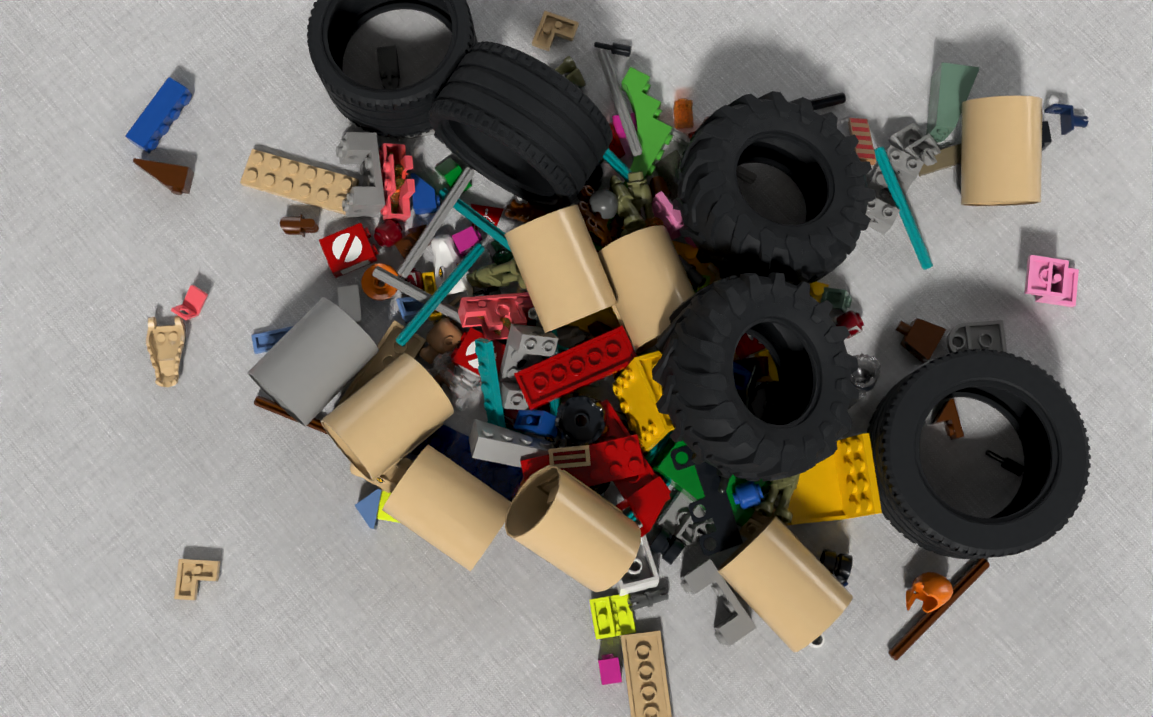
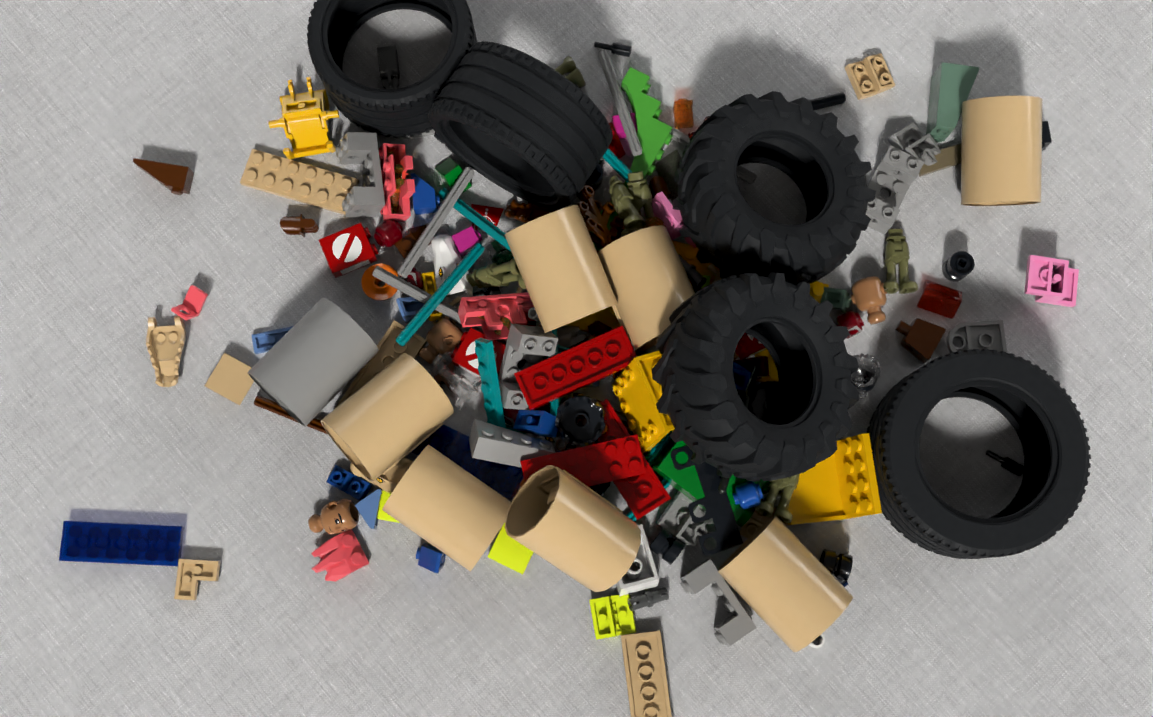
(121, 543): none -> clear blue plate
(159, 115): blue brick -> none
(230, 379): none -> tan slope
(306, 121): none -> yellow piece
(335, 517): none -> medium nougat piece
(340, 556): none -> coral plate
(349, 483): none -> blue slope
(350, 301): white slope -> none
(430, 557): none -> blue slope
(510, 552): none -> neon yellow slope
(551, 26): tan plate -> none
(586, 455): tan tile -> none
(604, 202): dark grey hair -> none
(609, 669): dark pink brick -> none
(647, 503): red flag -> none
(865, 146): tile -> none
(869, 76): none -> tan slope
(870, 297): none -> medium nougat piece
(897, 252): none -> olive piece
(902, 205): teal axle -> none
(929, 618): reddish brown axle -> none
(931, 589): orange helmet -> none
(940, 299): none -> clear red panel
(949, 414): reddish brown slope -> none
(958, 266): none -> black wheel
(1067, 117): dark blue bracket -> none

